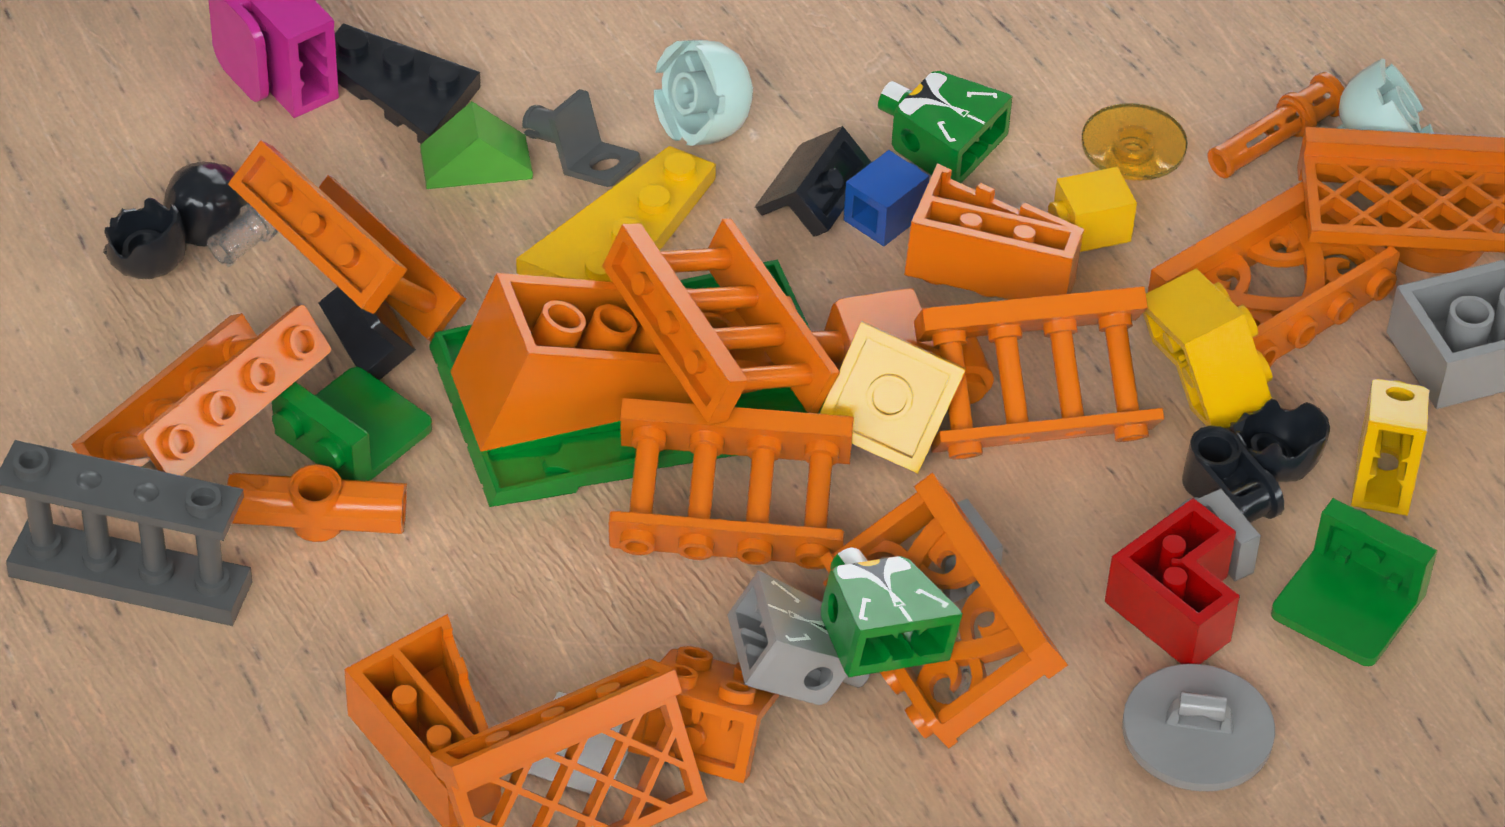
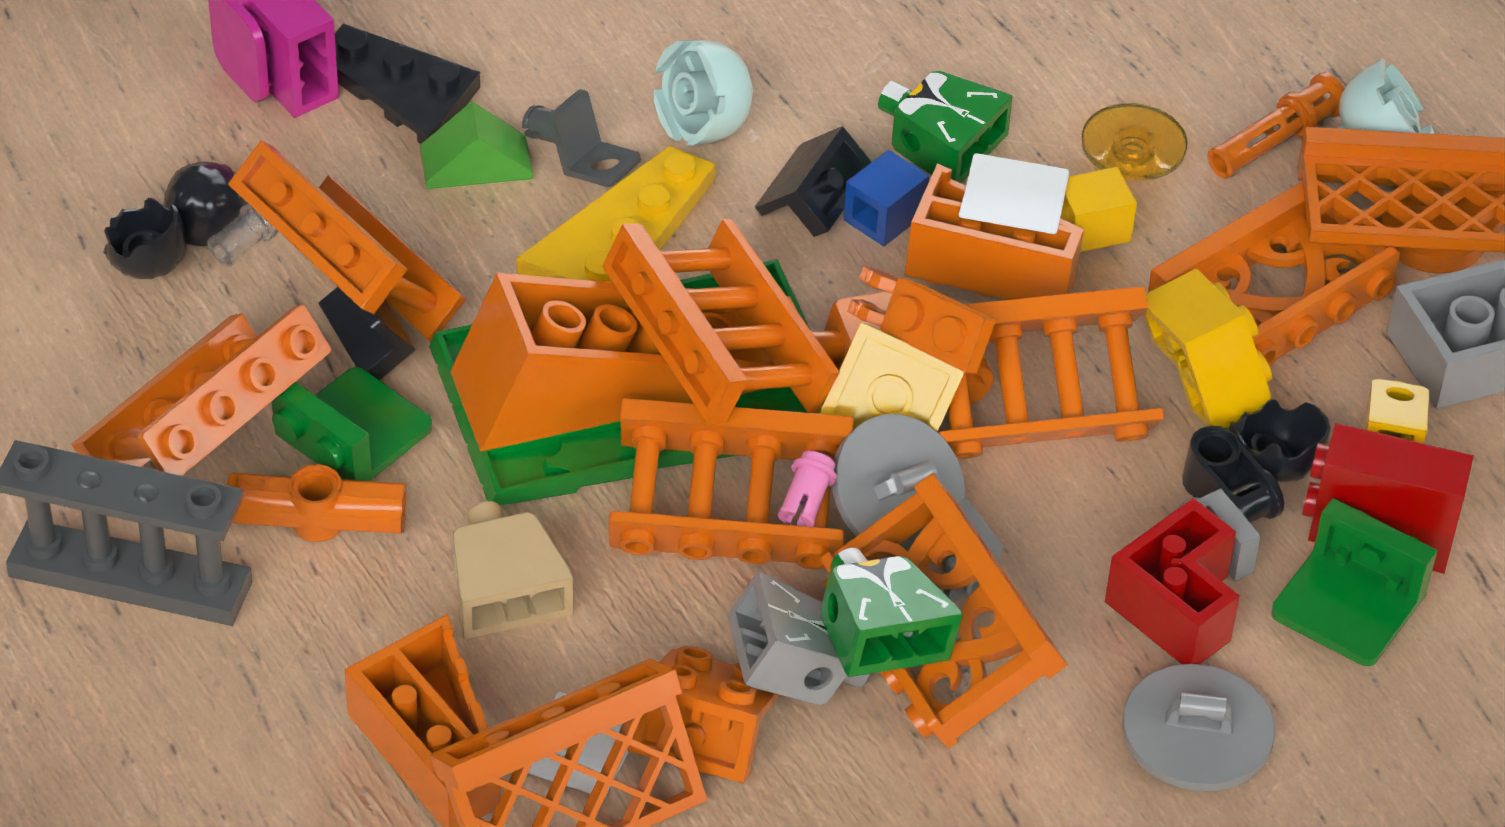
(508, 572): none -> tan torso
(810, 480): none -> bright pink pin
(882, 465): none -> light grey shield
(927, 320): none -> orange hinge
(1014, 193): none -> white sticker
(1393, 481): none -> red brick

